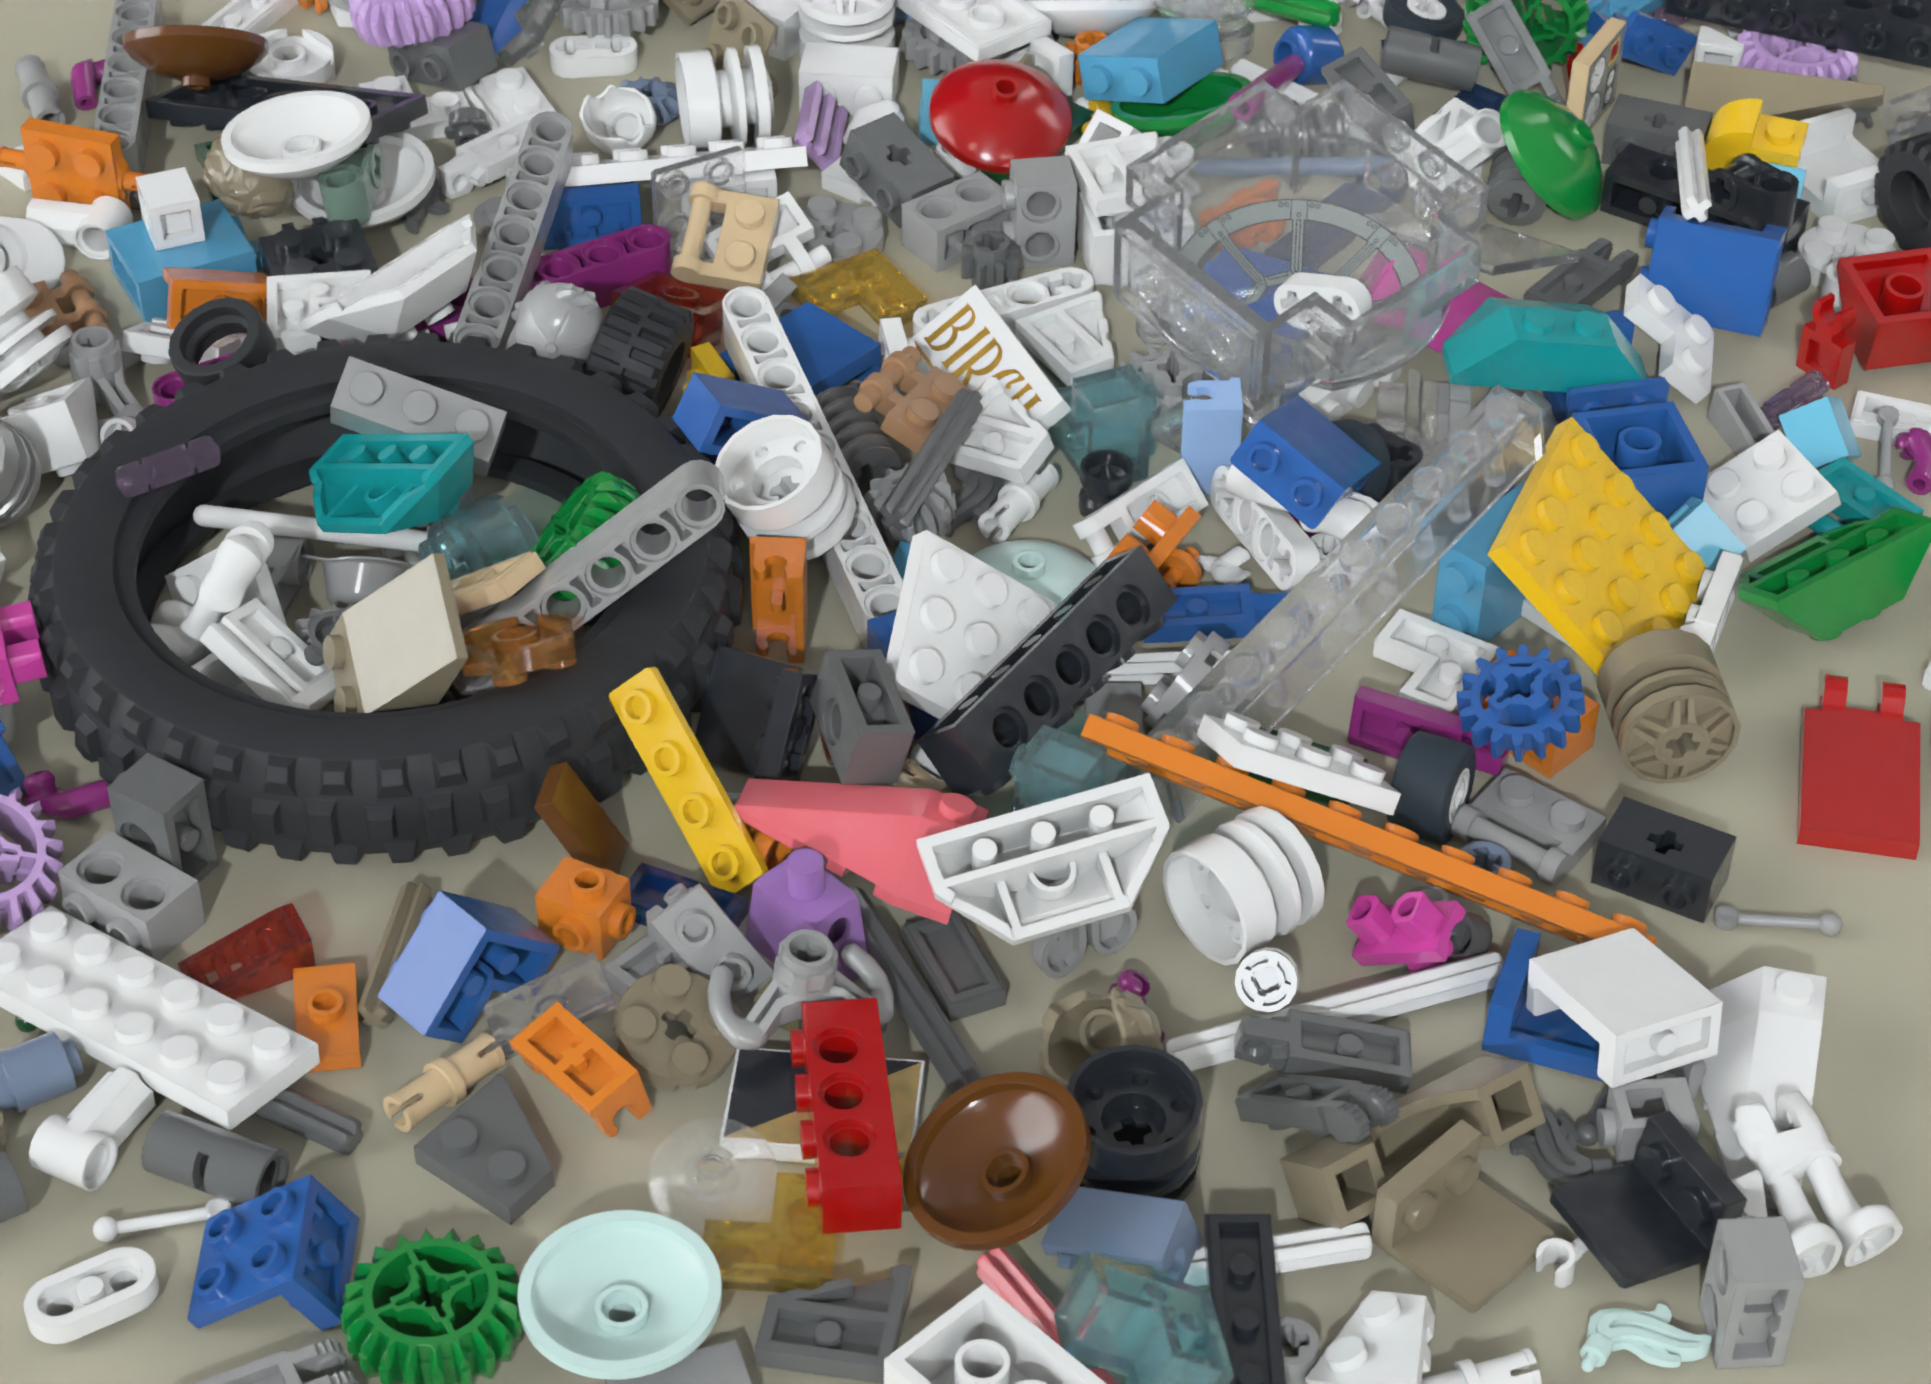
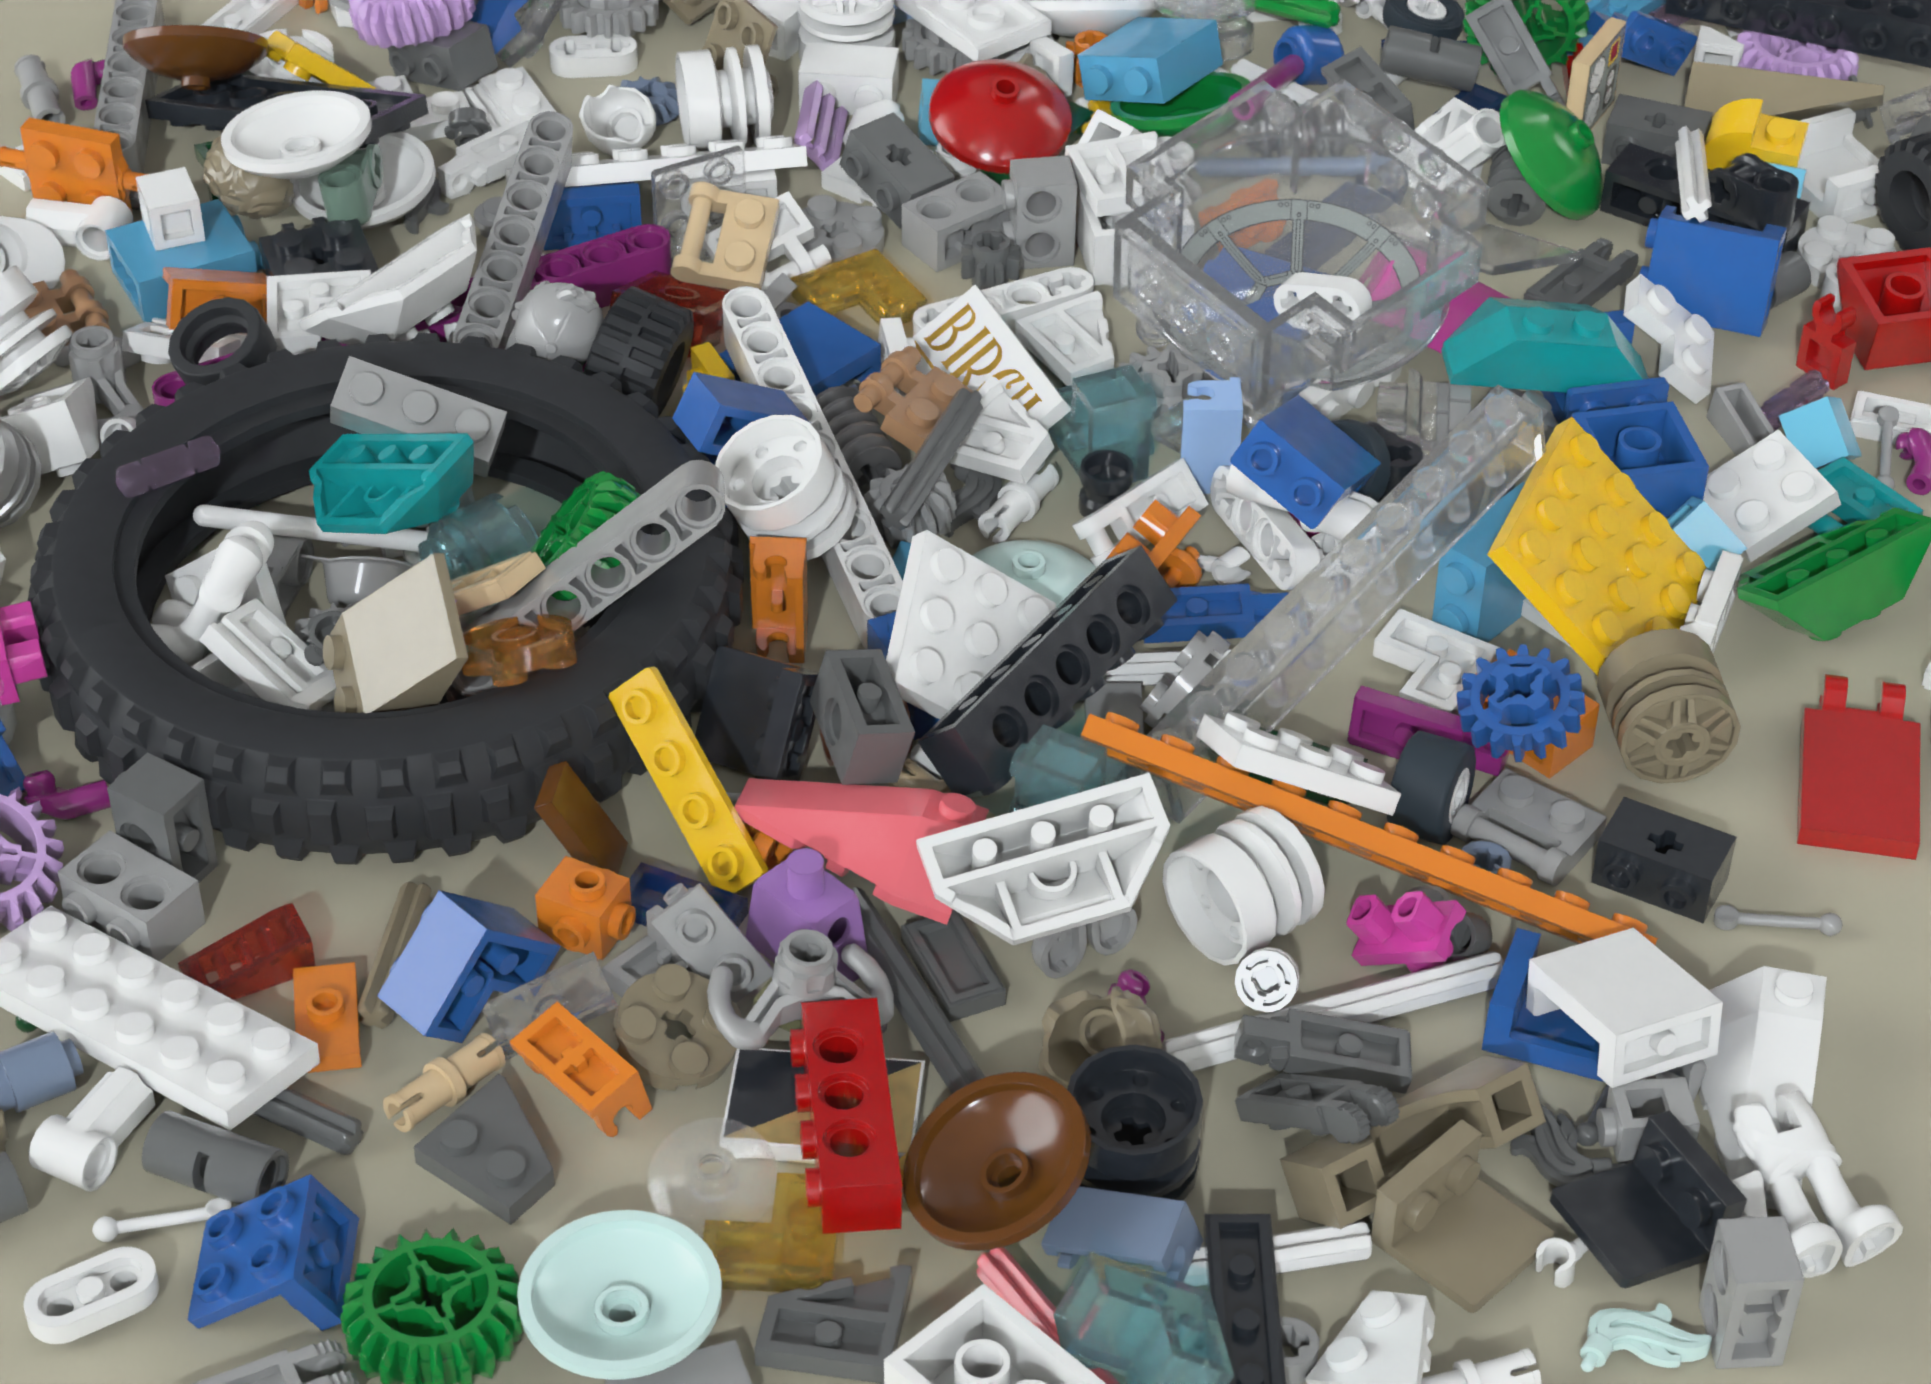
(308, 64): none -> yellow plate

